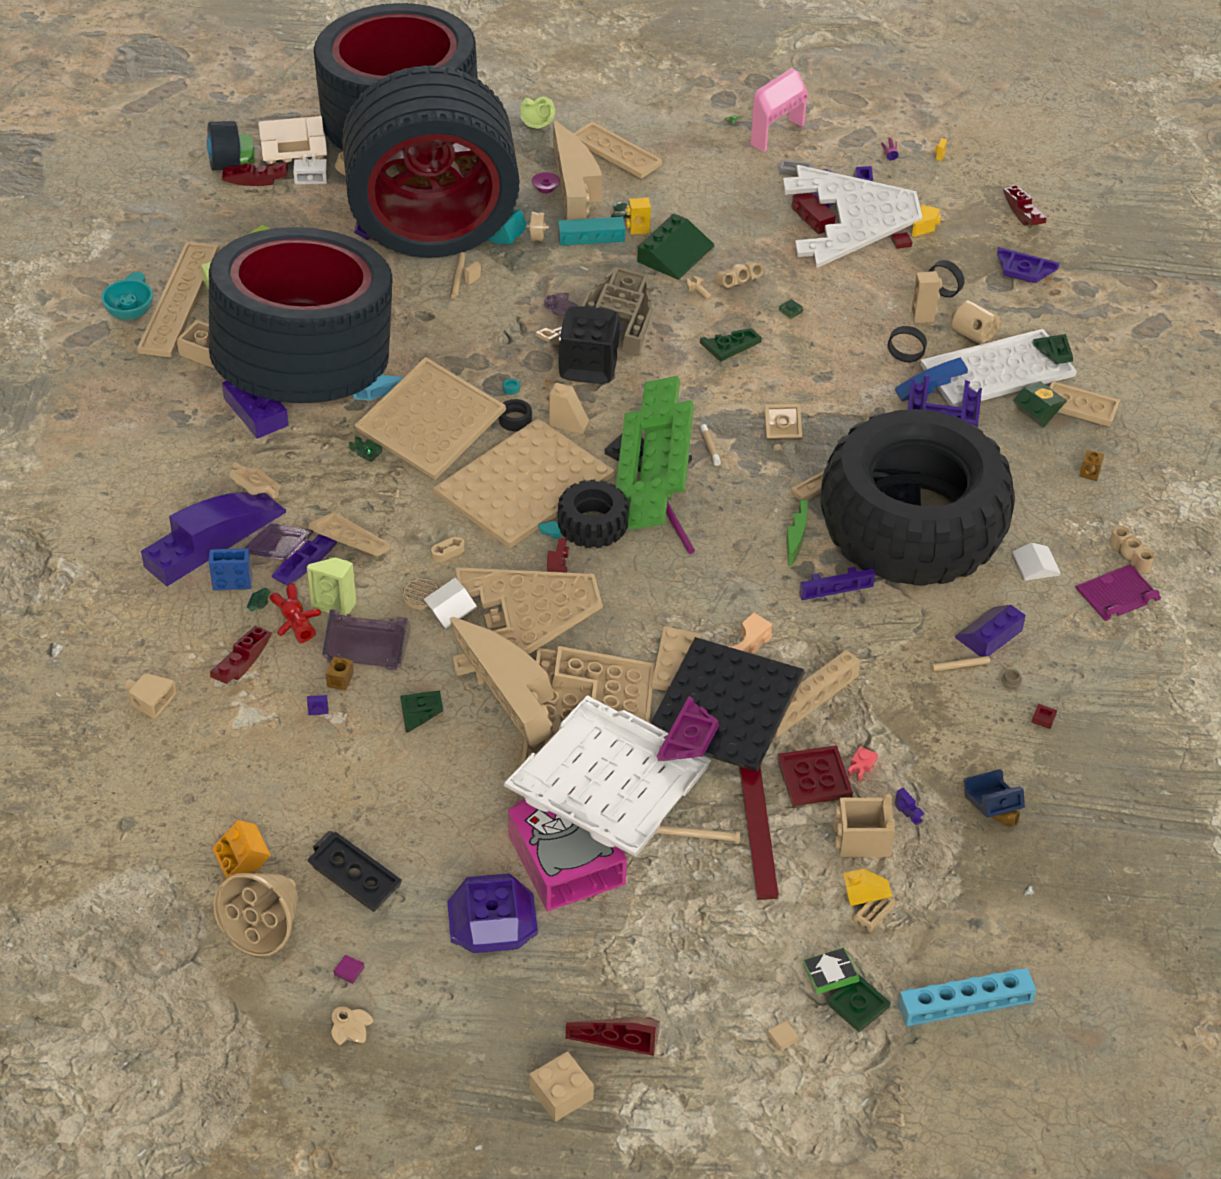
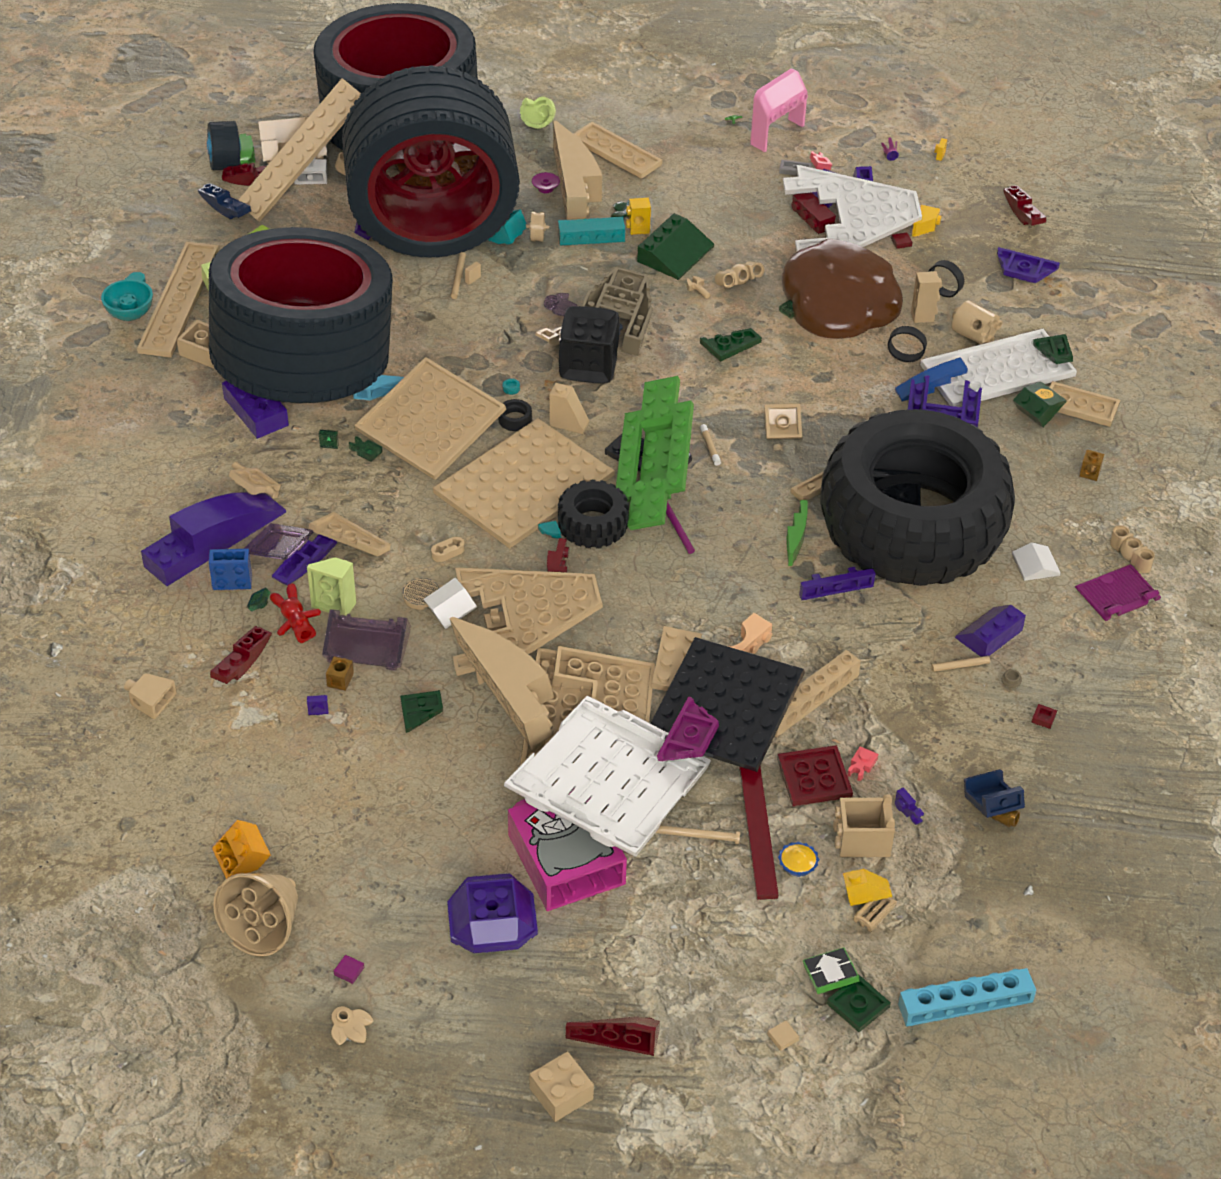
(222, 201): none -> dark blue slope
(300, 150): none -> tan plate
(328, 439): none -> clear green plate
(334, 845): black hinge -> none
(798, 859): none -> yellow piece
(819, 161): none -> coral plate
(841, 289): none -> reddish brown plant

